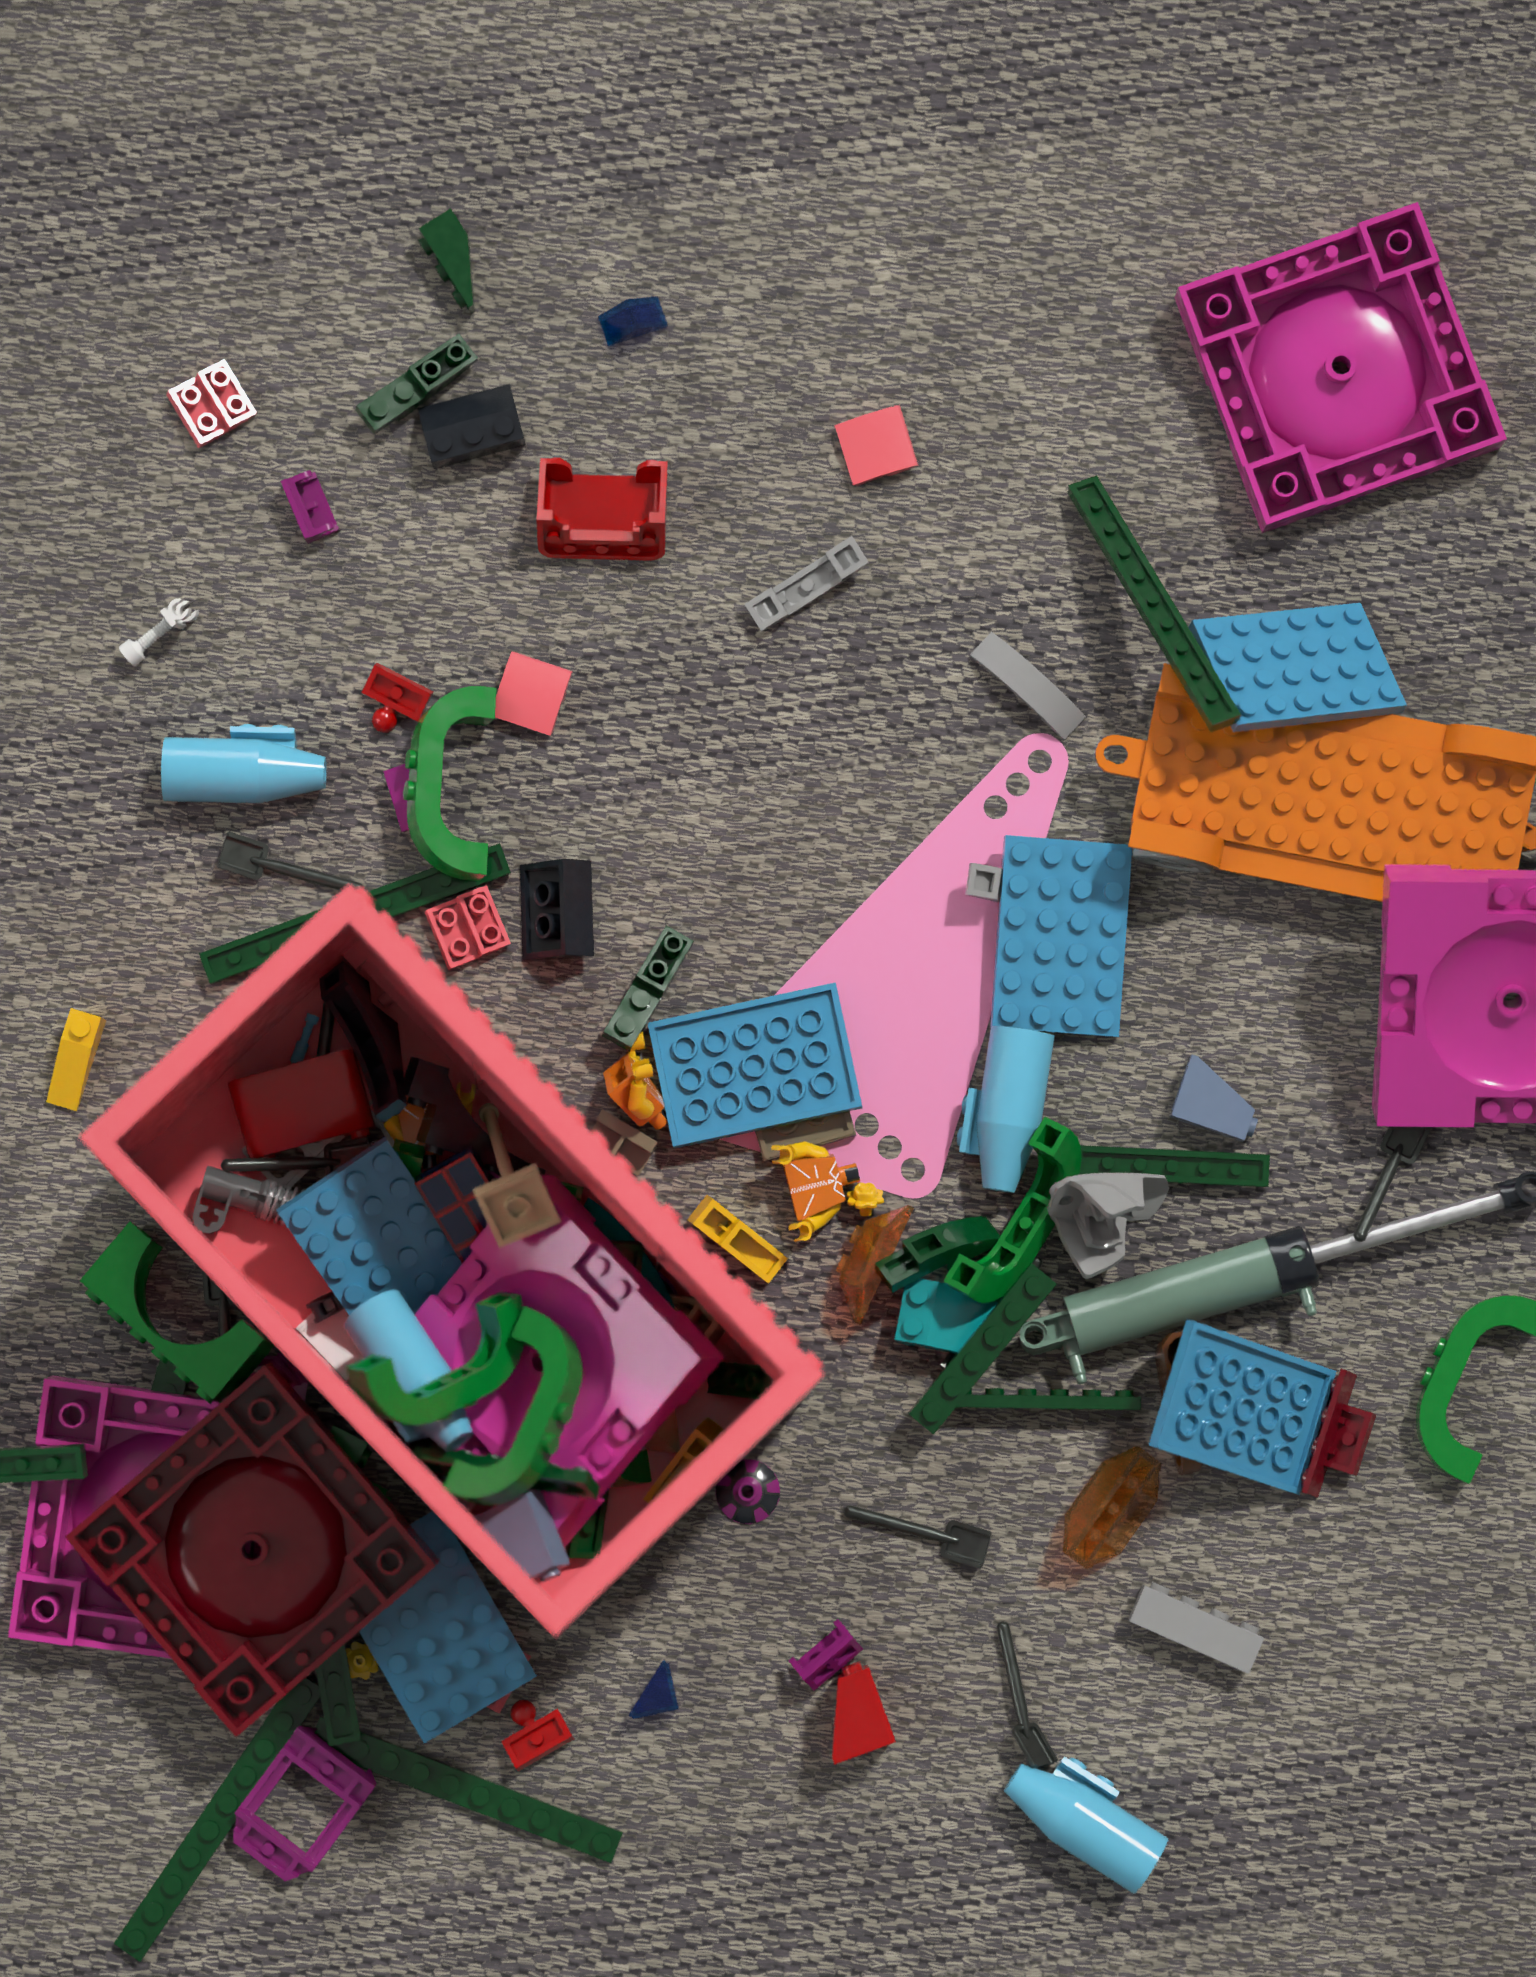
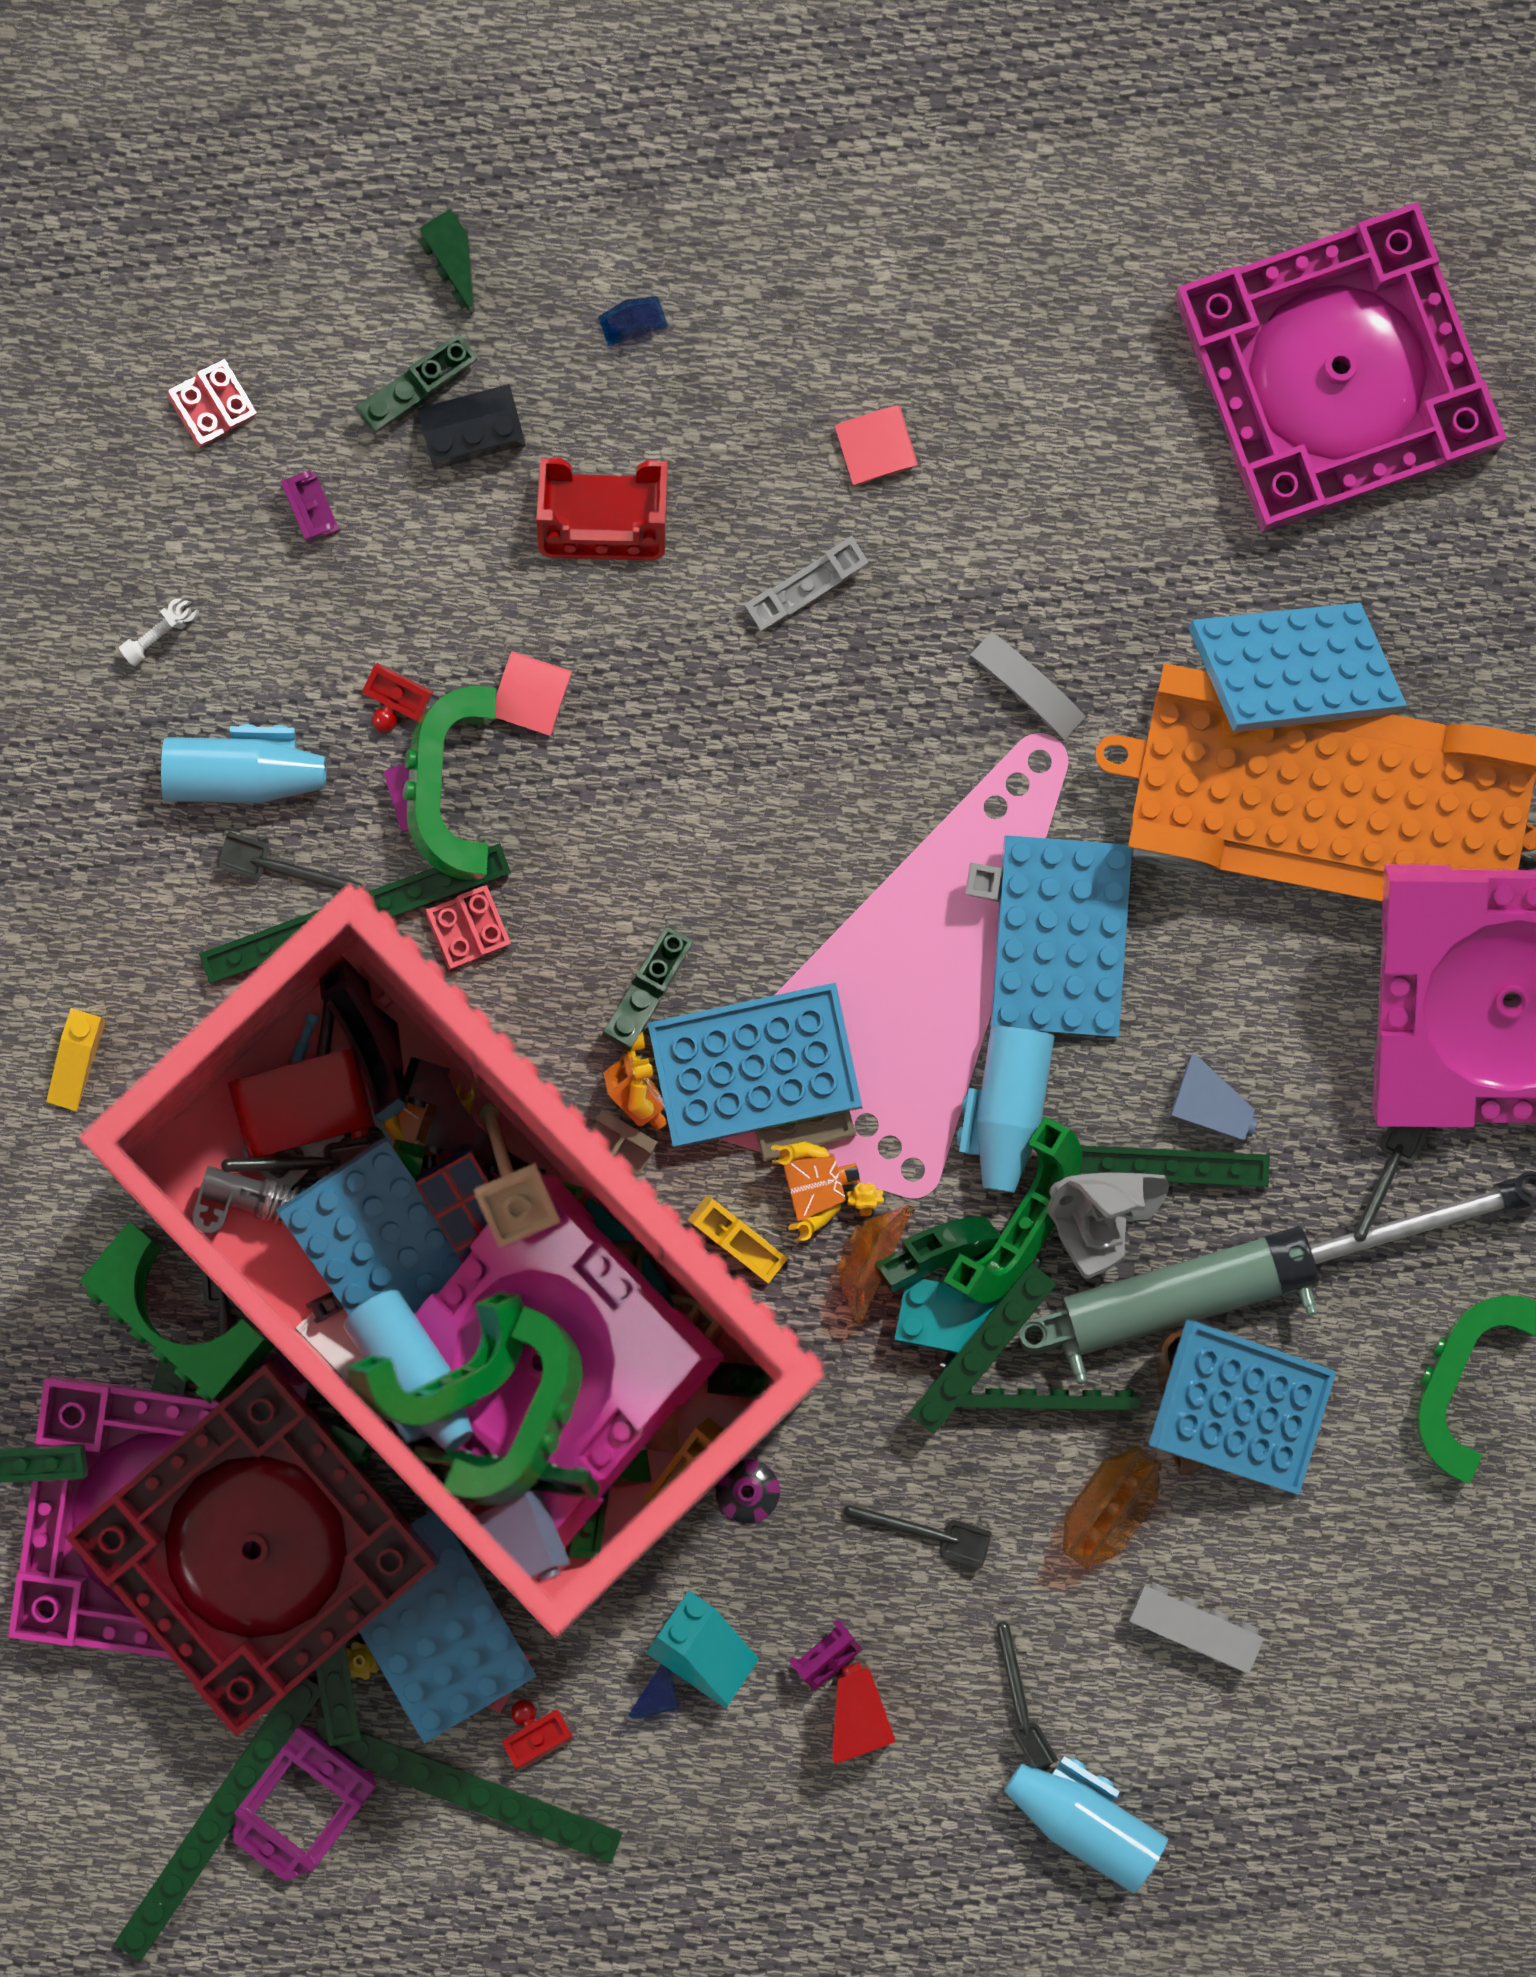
(557, 909): black slope -> none
(703, 1650): none -> teal slope
(1154, 604): dark green plate -> none
(1341, 1437): dark red bracket -> none

